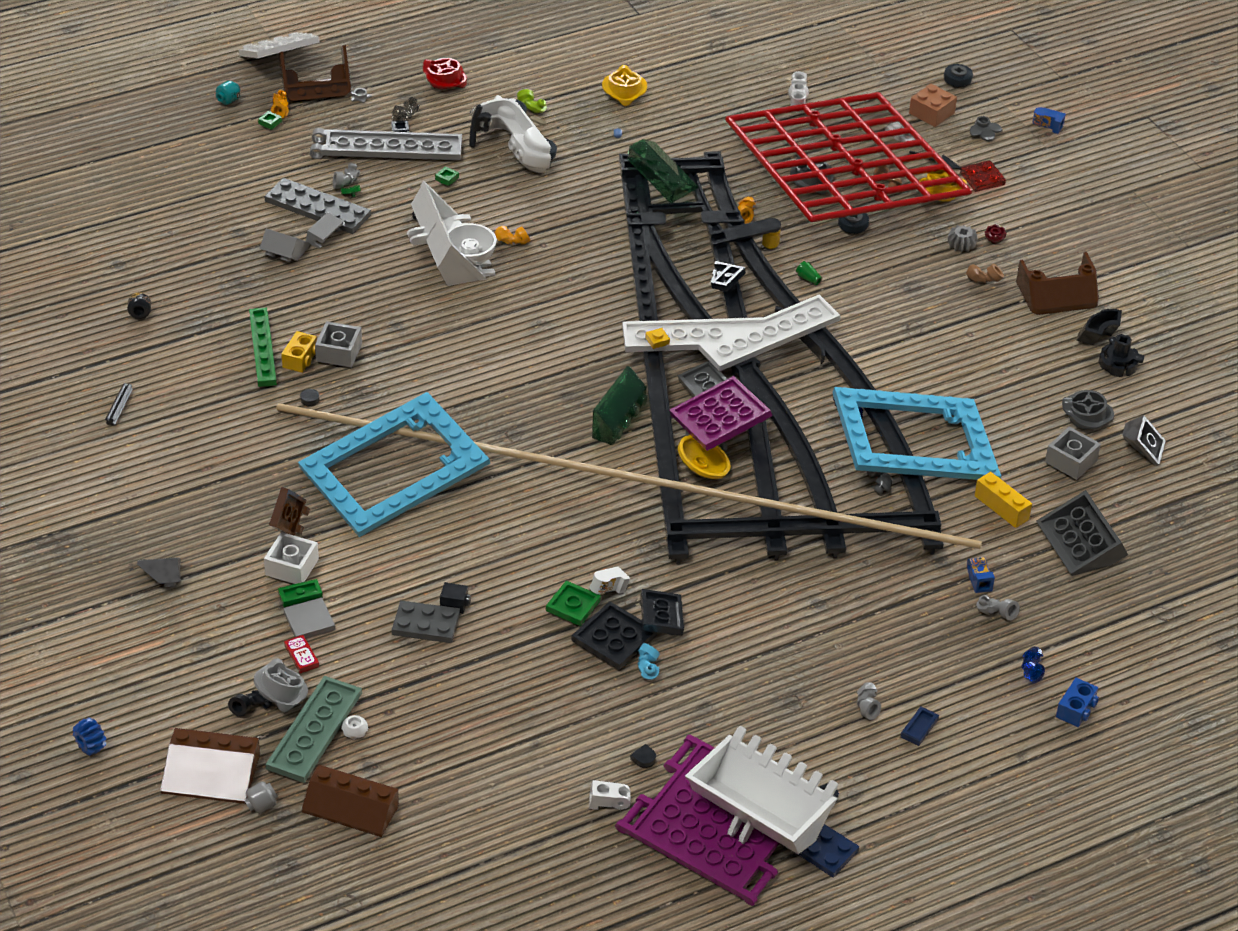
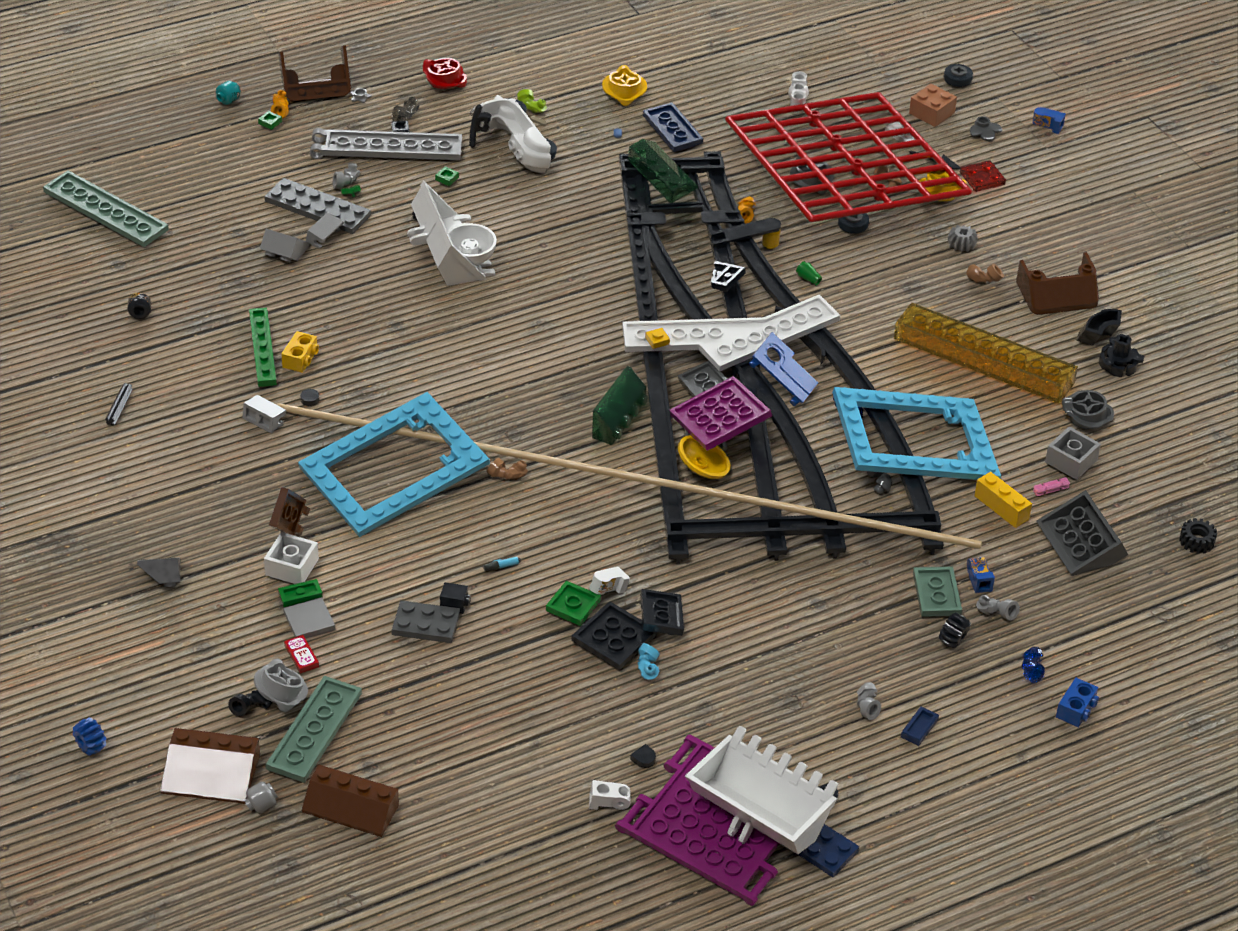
(106, 208): none -> sand green plate
(263, 413): none -> light grey hinge
(279, 44): white plate -> none
(338, 344): light grey brick -> none
(354, 727): white plate -> none
(497, 564): none -> piece
(504, 234): light orange arm -> none
(516, 471): none -> medium nougat arm
(673, 127): none -> dark blue plate
(786, 370): none -> piece
(937, 591): none -> sand green plate
(954, 630): none -> black gear
(985, 353): none -> clear yellow brick
(995, 233): dark red plate -> none
(1051, 486): none -> bright pink axle
(1144, 439): flat silver slope -> none
(1195, 543): none -> black tyre

